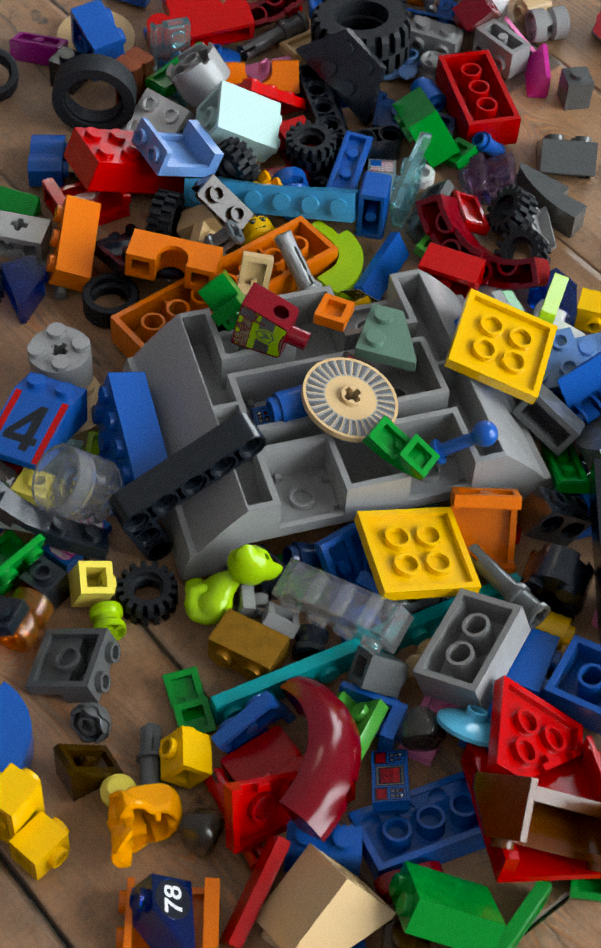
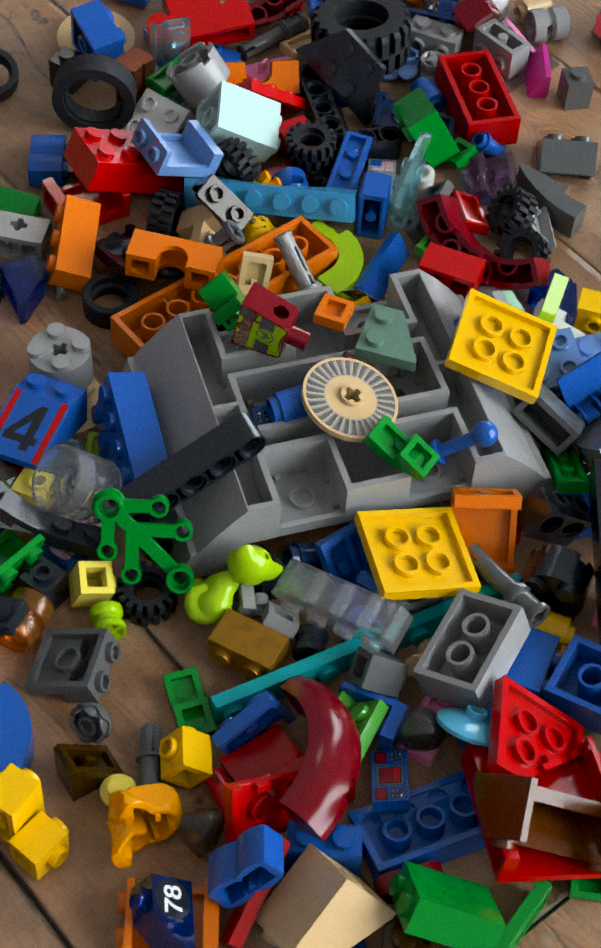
(35, 47): magenta slope -> none
(141, 535): none -> green plant
(245, 866): none -> blue brick

